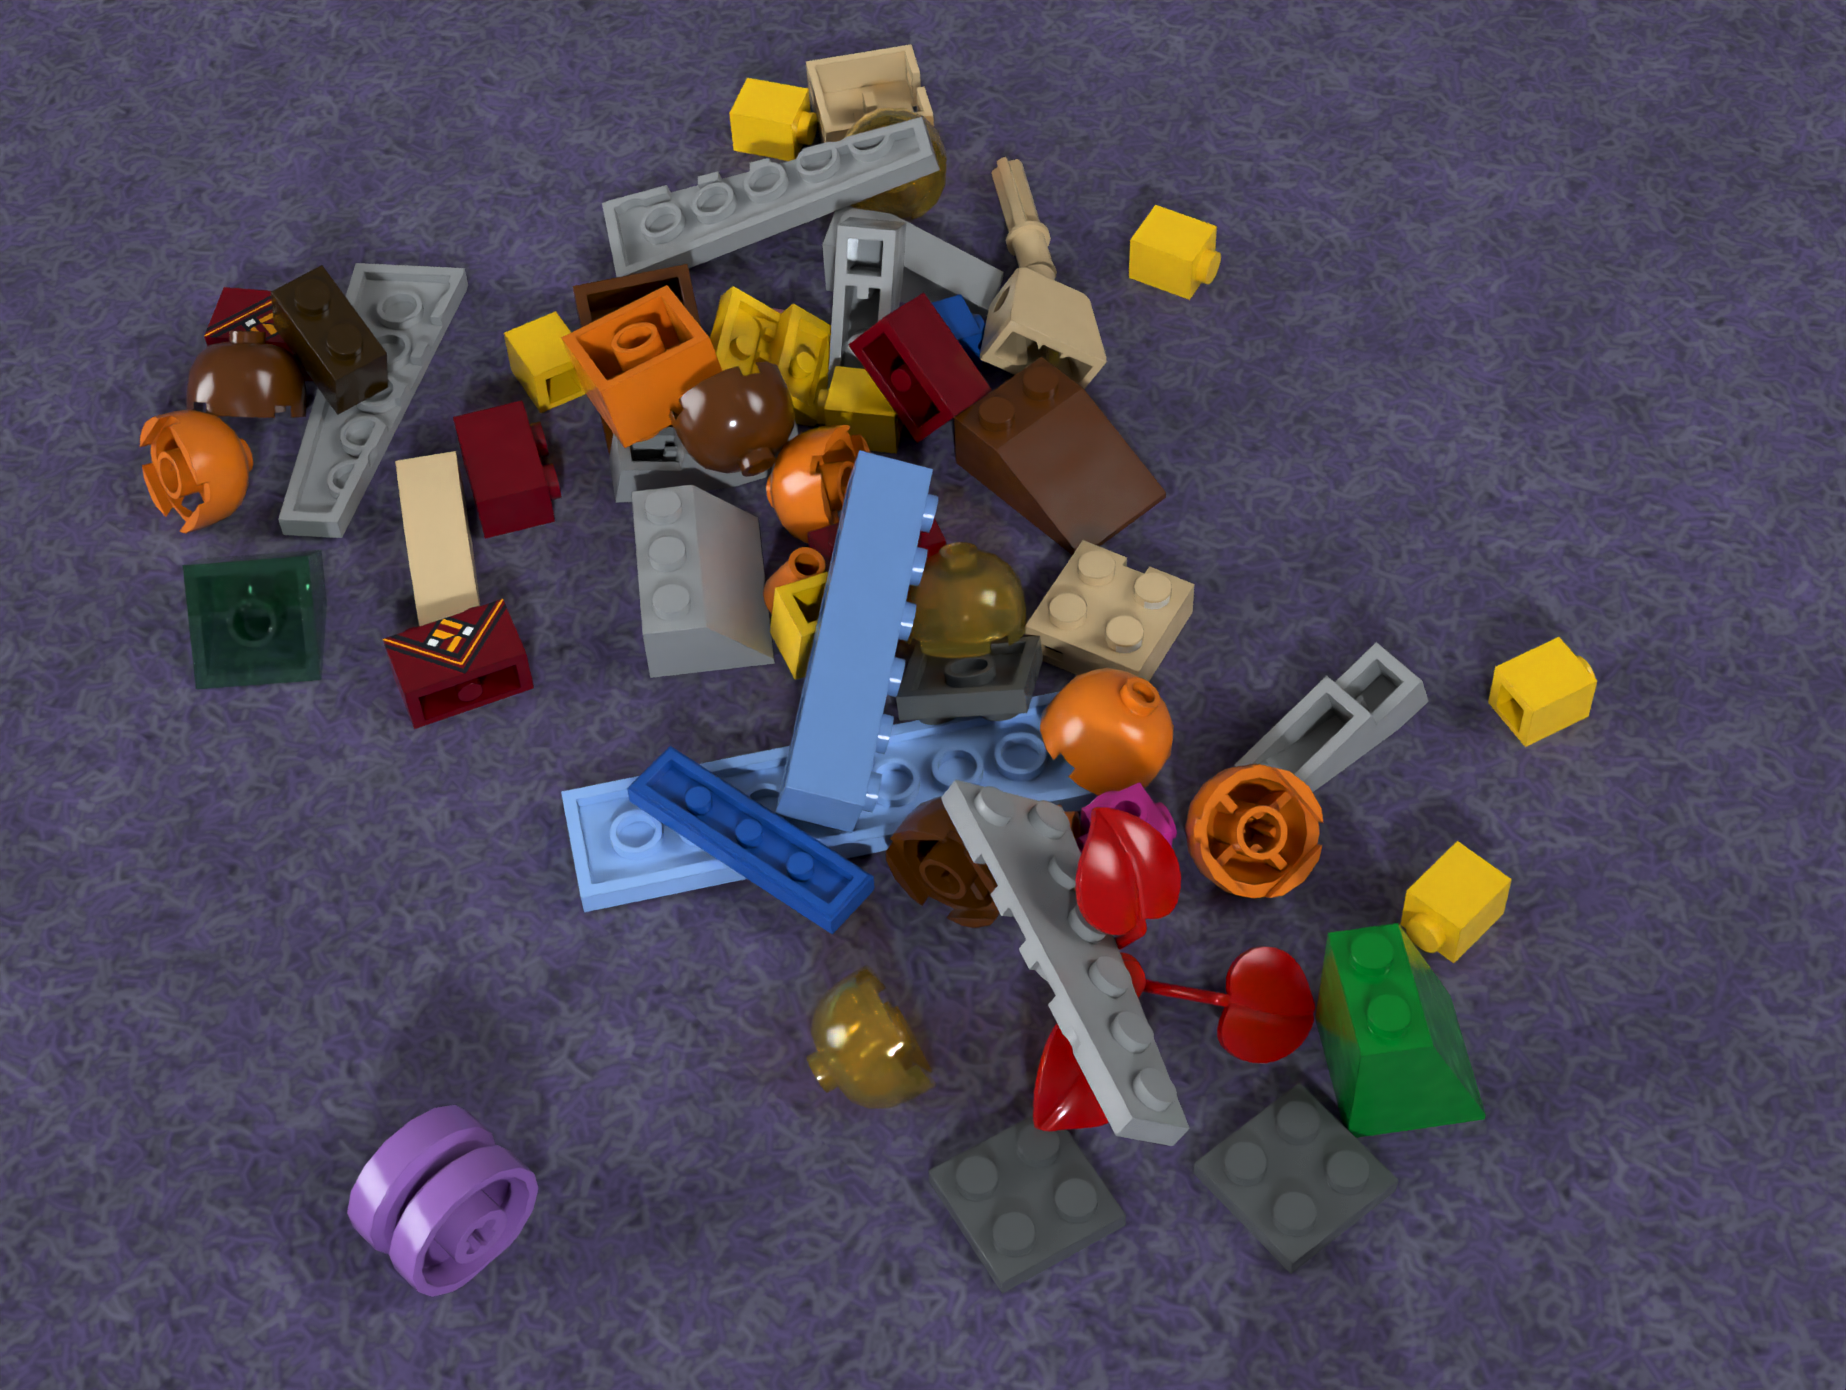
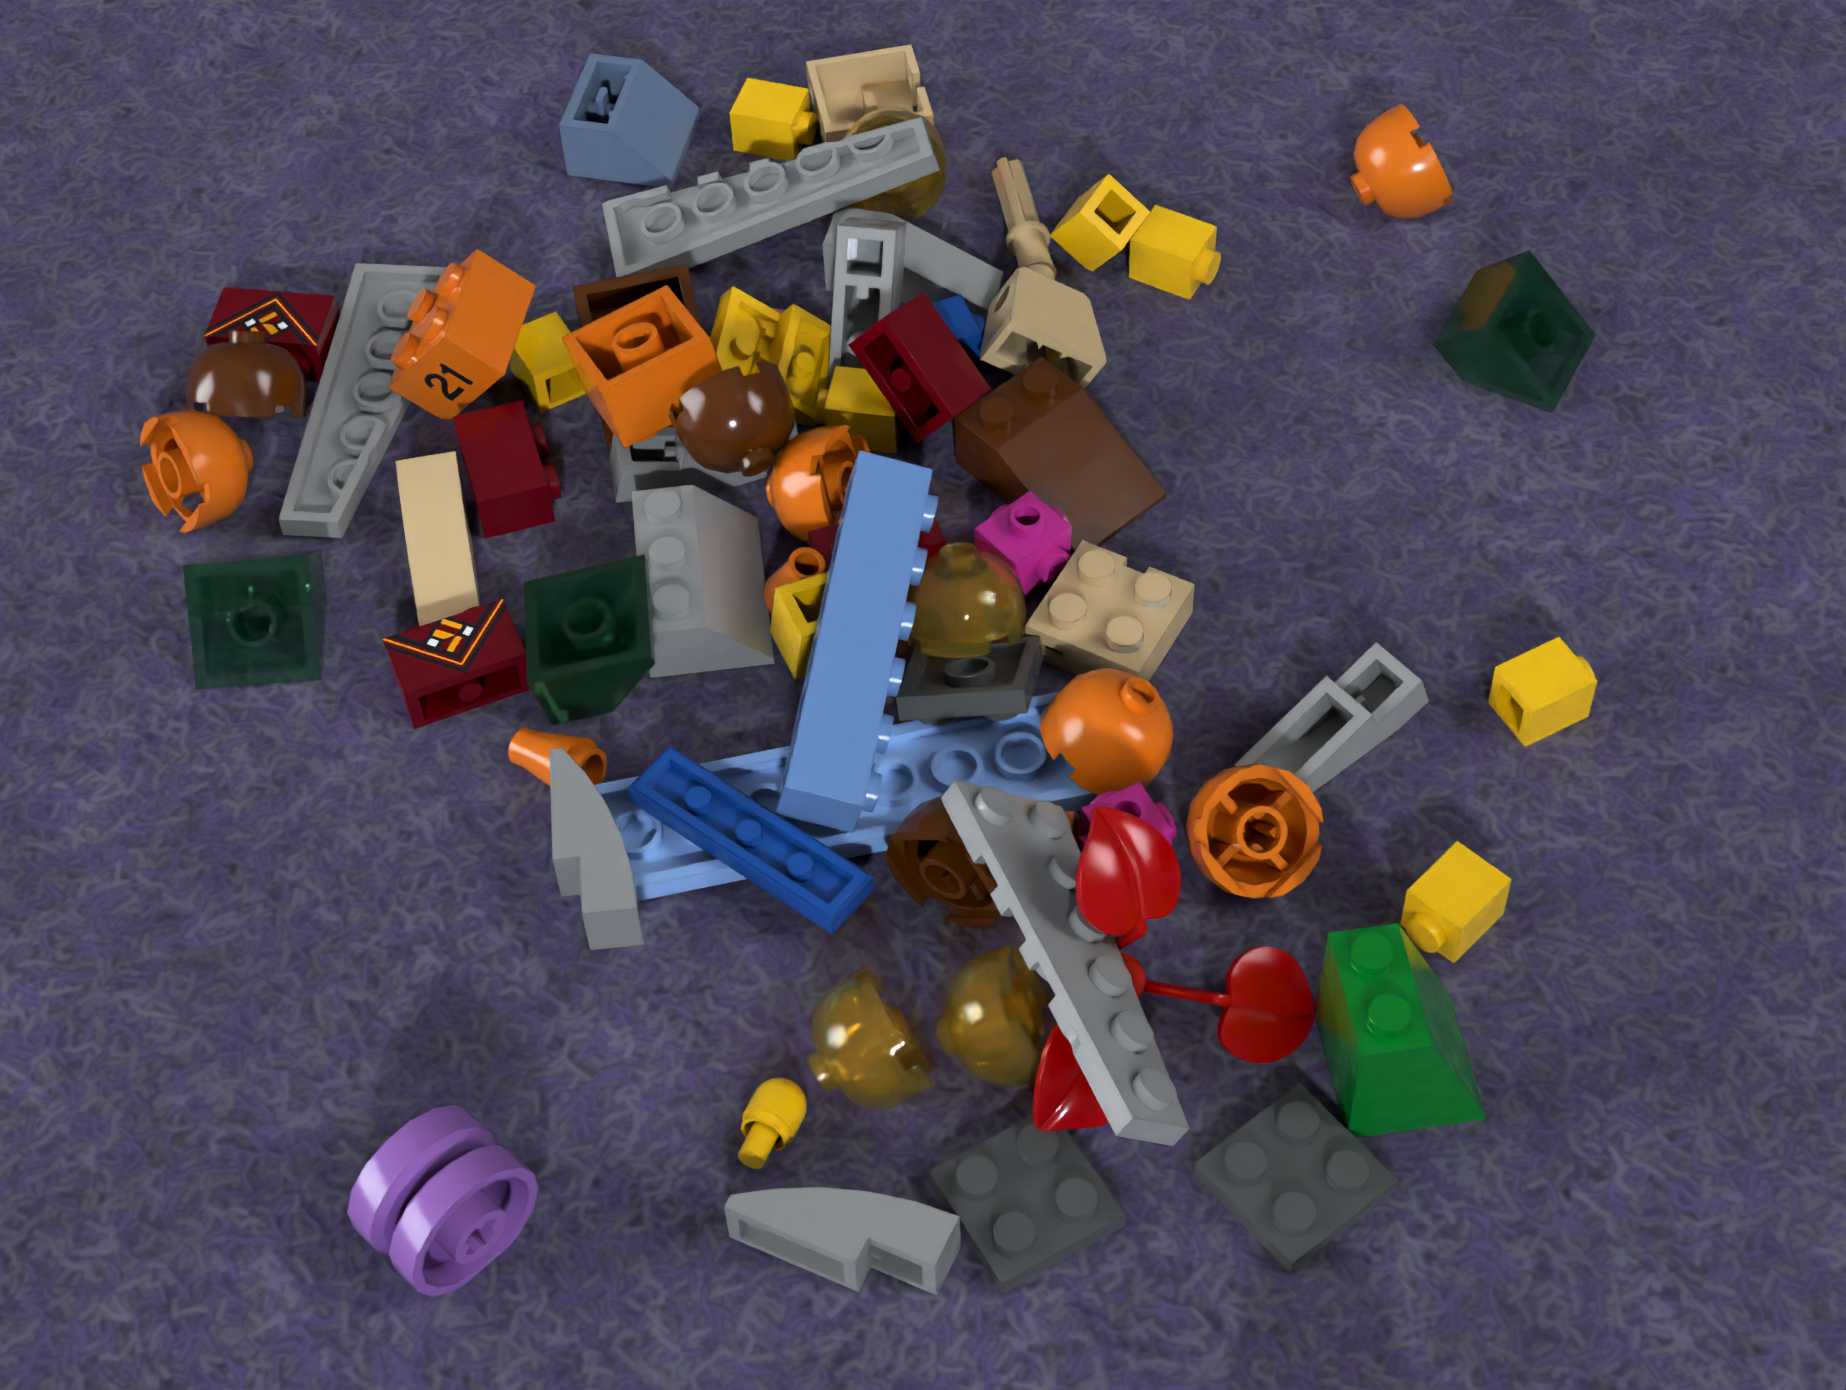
(329, 339): dark brown brick -> none
(460, 335): none -> orange brick
(532, 747): none -> orange cone
(588, 637): none -> clear green slope
(592, 857): none -> light grey slope
(626, 123): none -> sand blue slope
(773, 1111): none -> yellow cylinder
(848, 1233): none -> light grey slope
(994, 1017): none -> clear yellow cylinder
(1029, 538): none -> dark pink brick
(1099, 223): none -> yellow brick
(1398, 168): none -> orange cylinder
(1515, 333): none -> clear green slope

